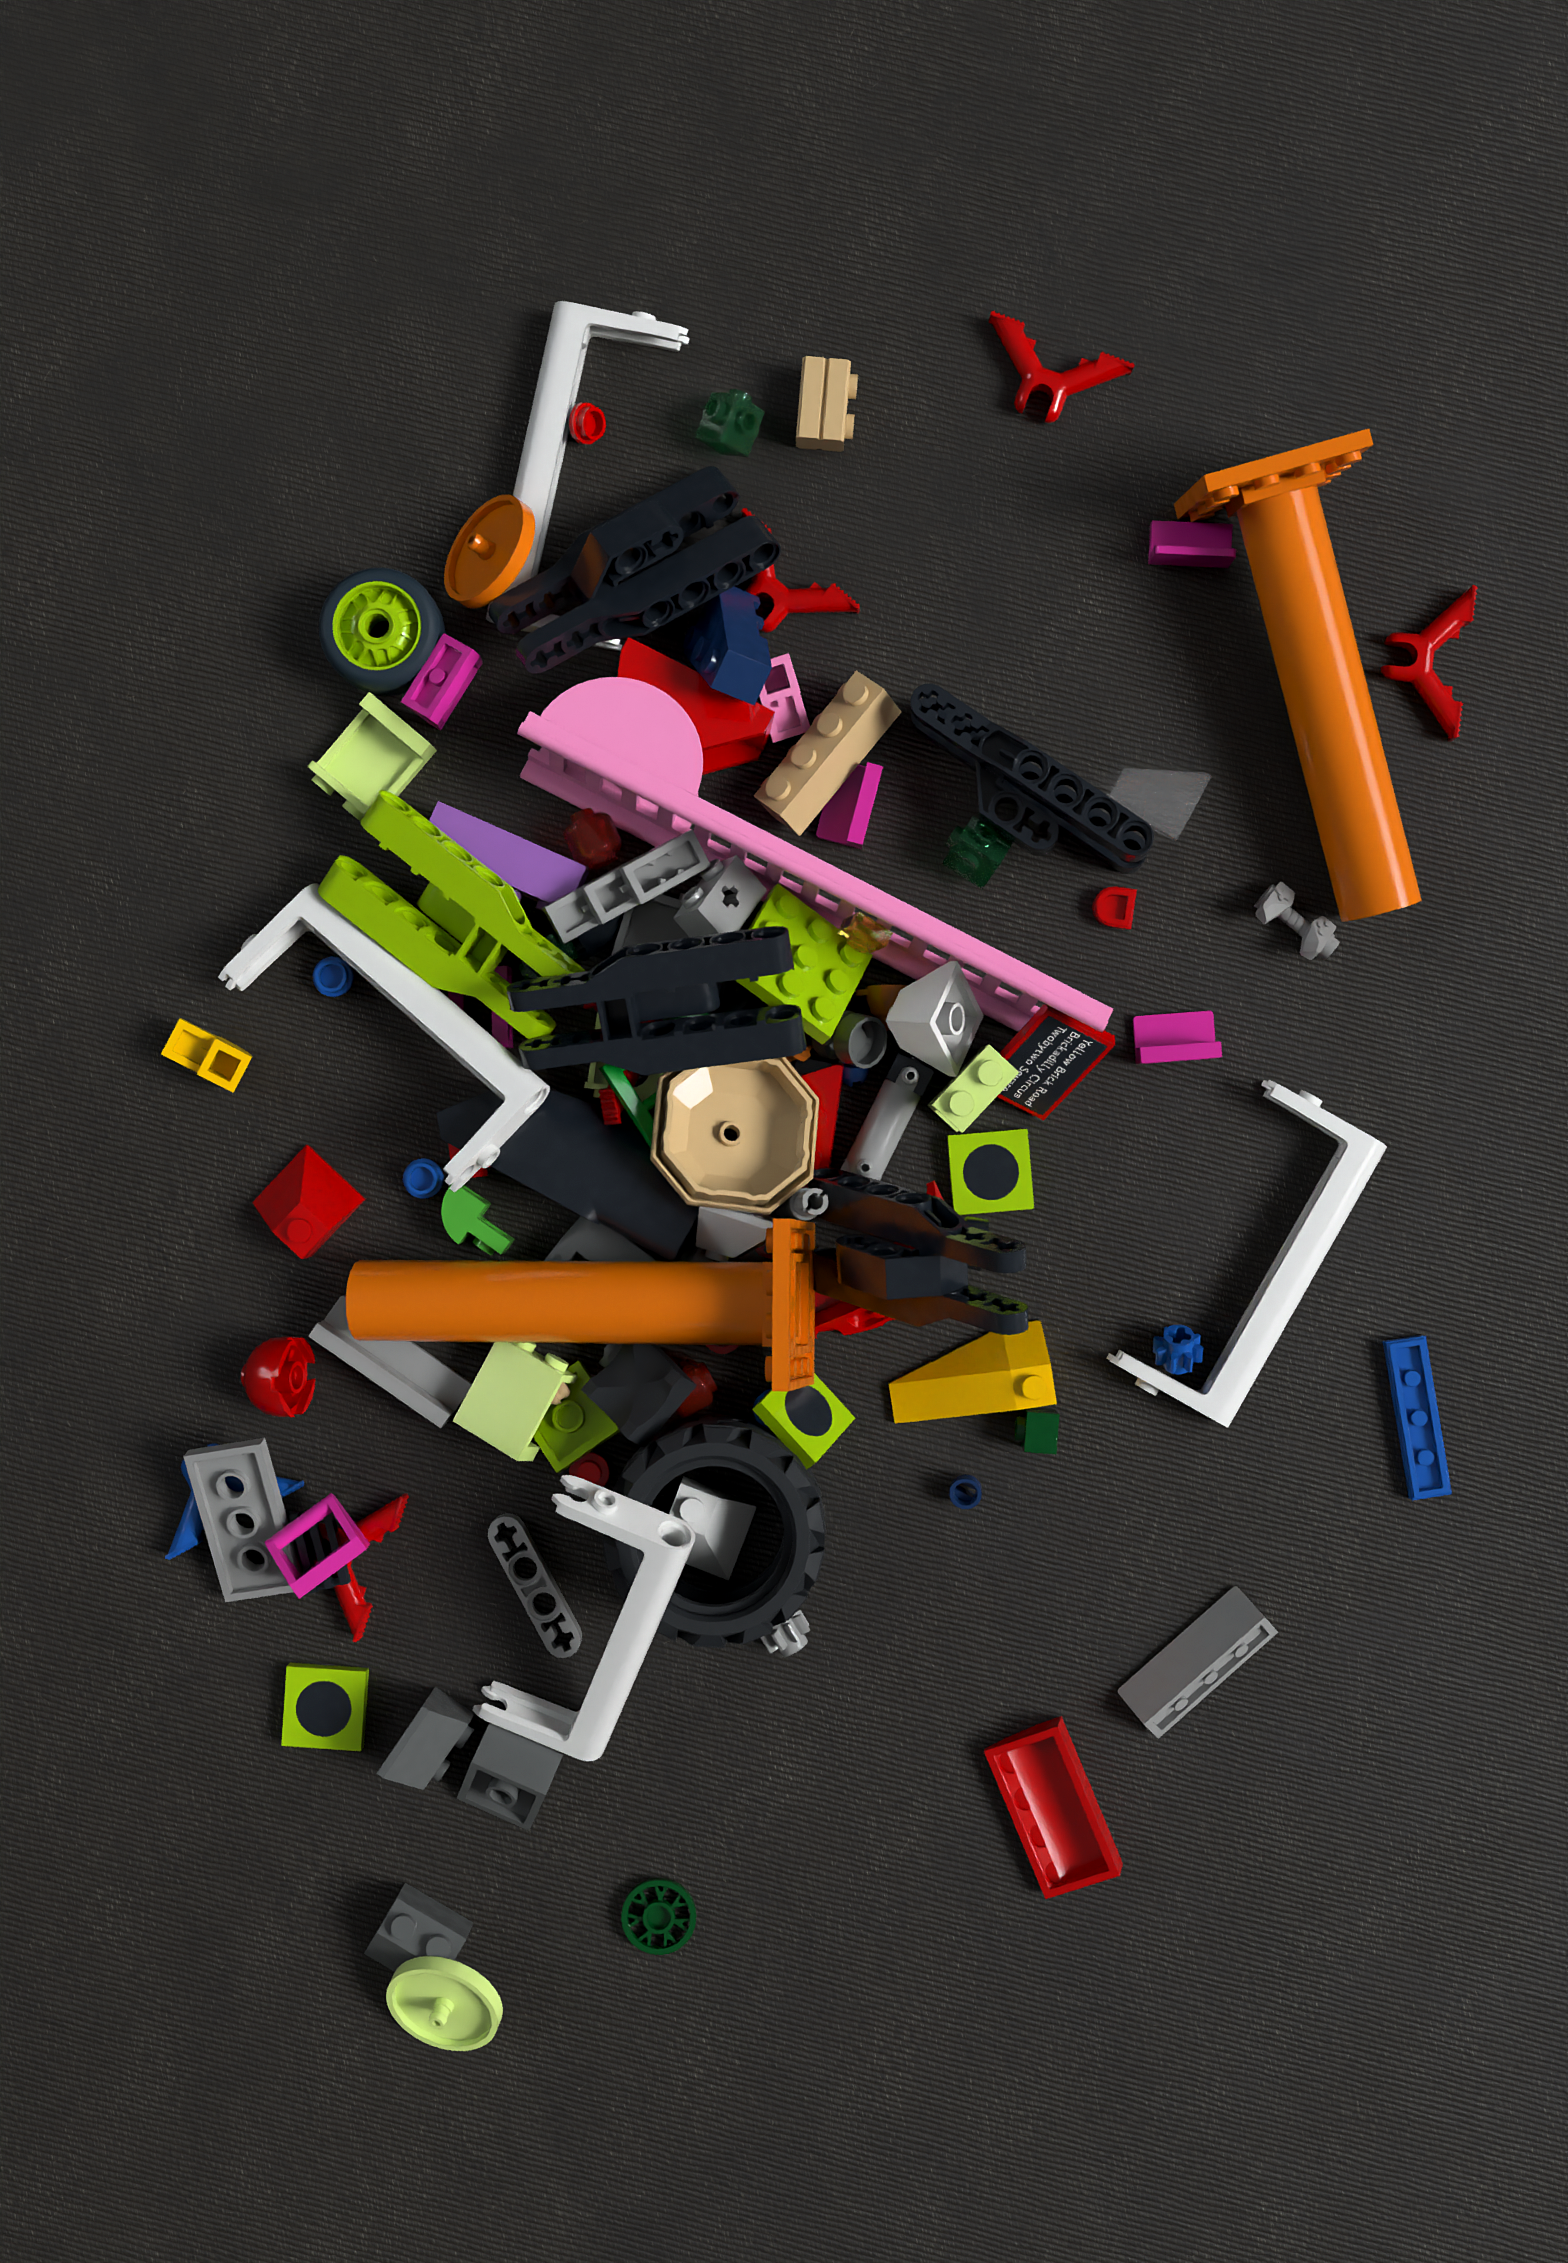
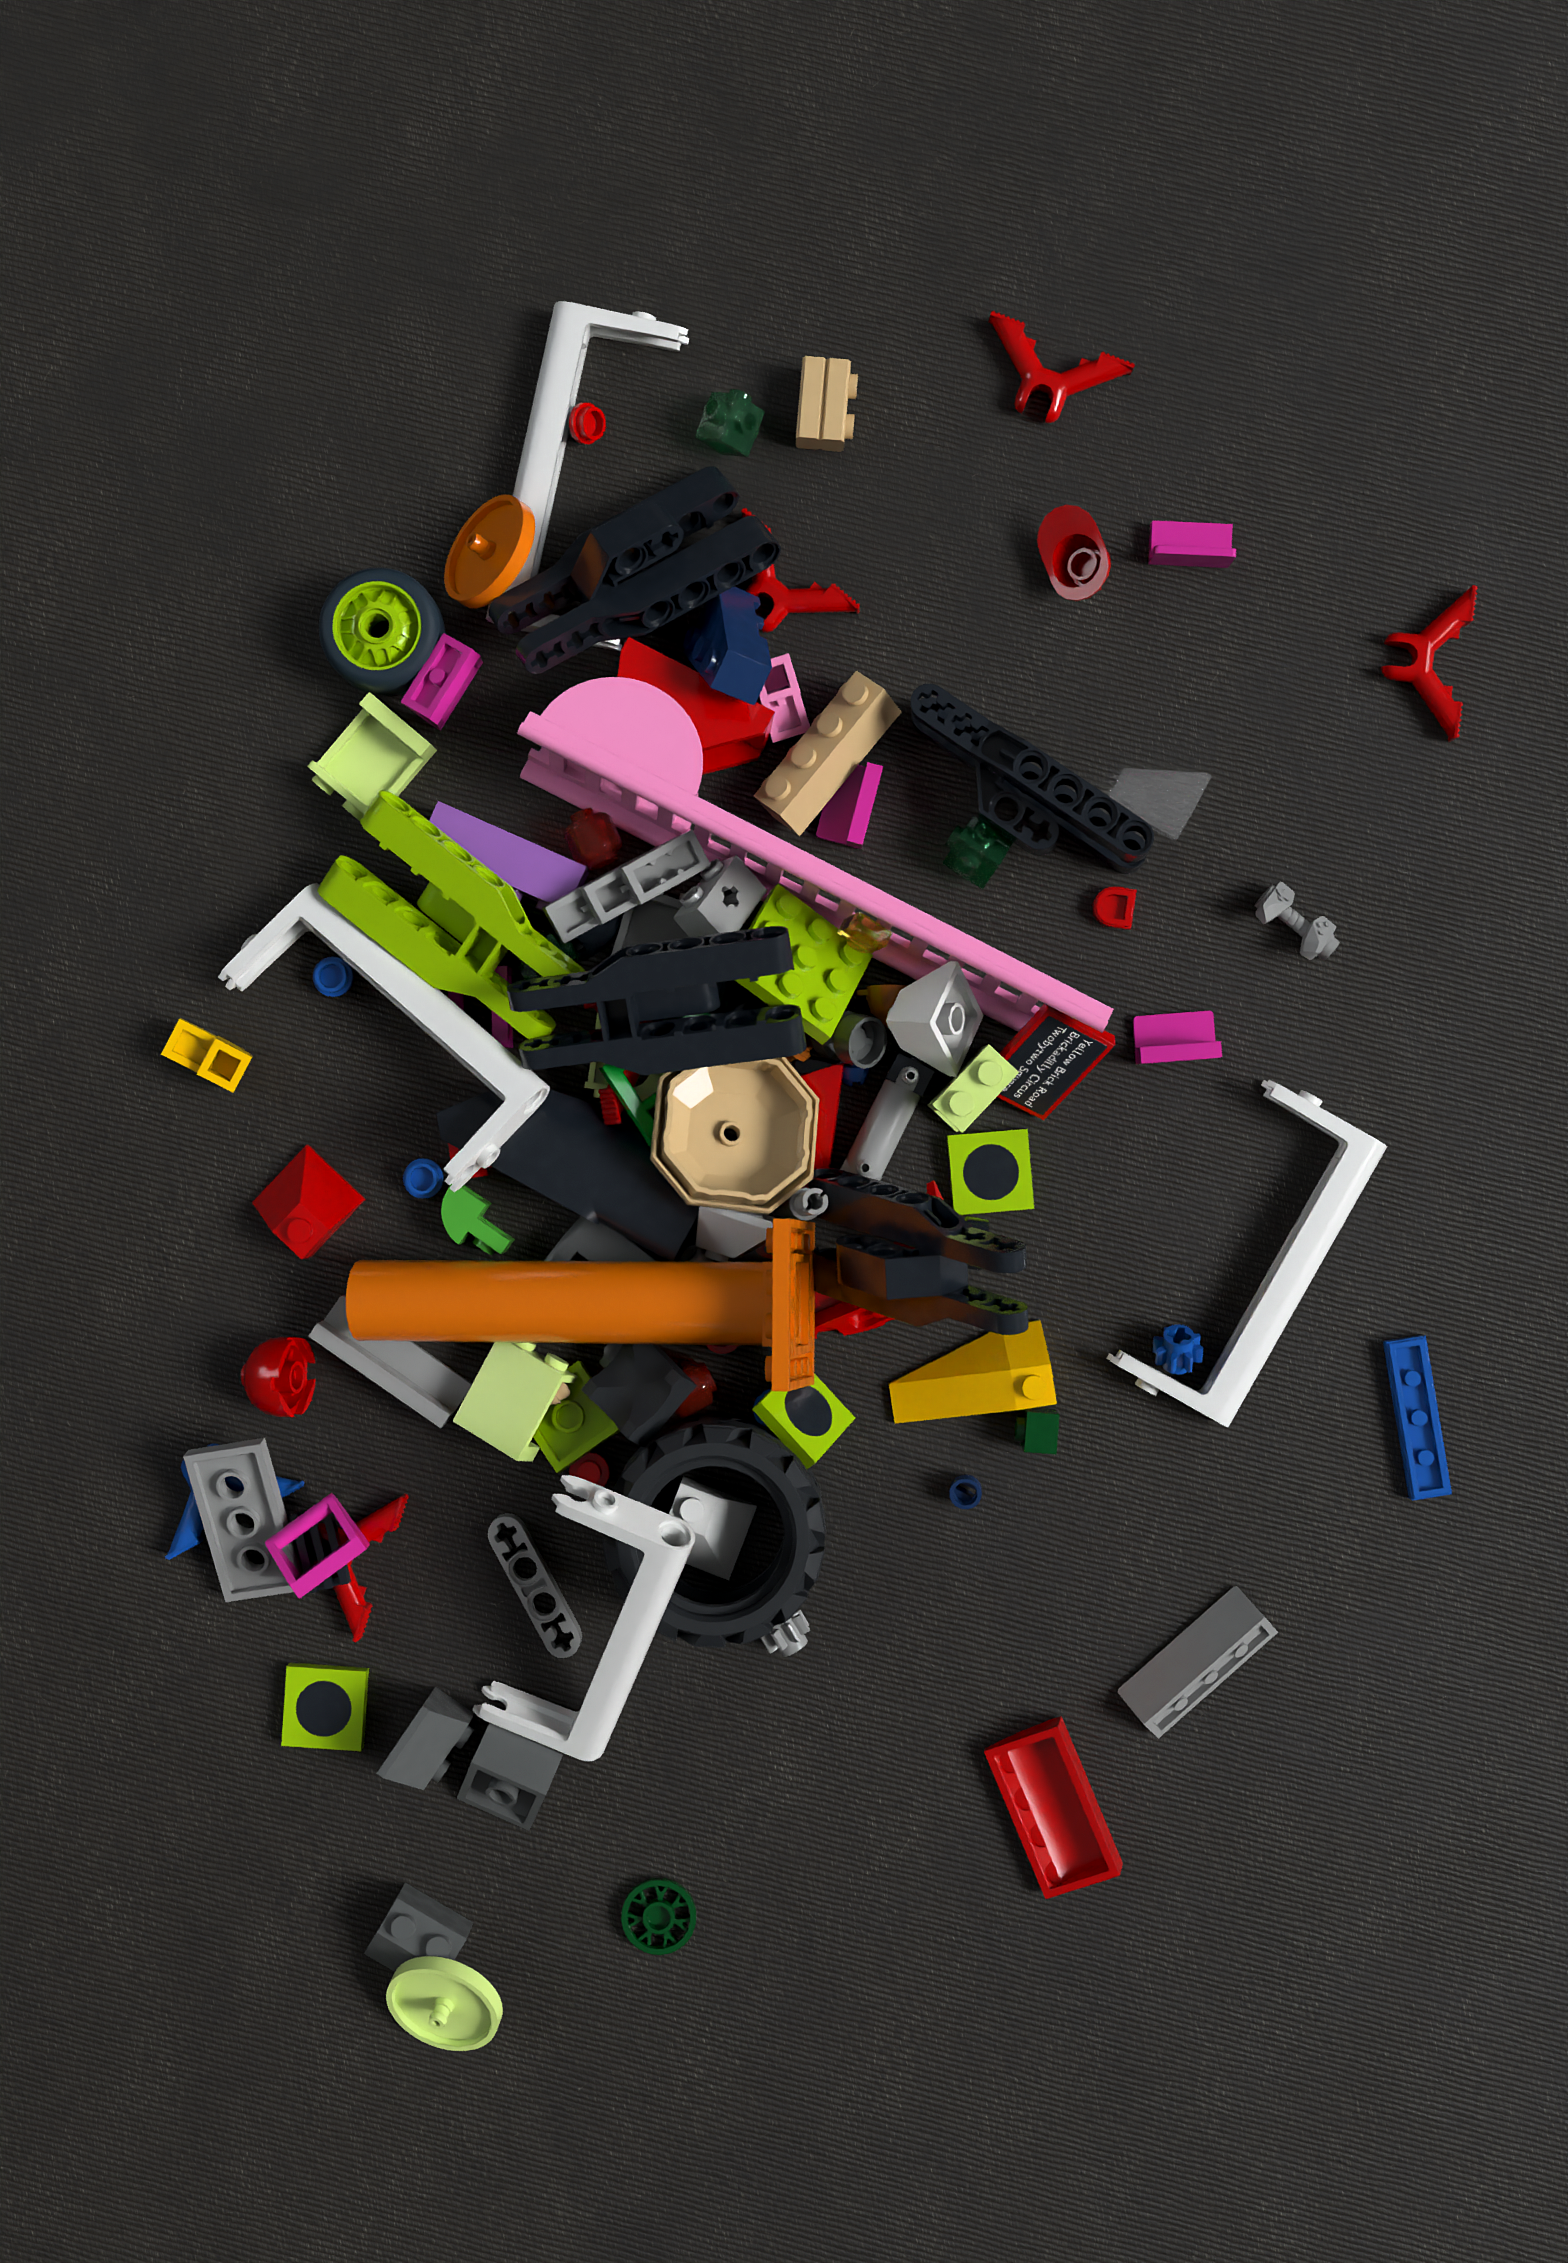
(1073, 552): none -> red piece
(1318, 664): orange piece -> none

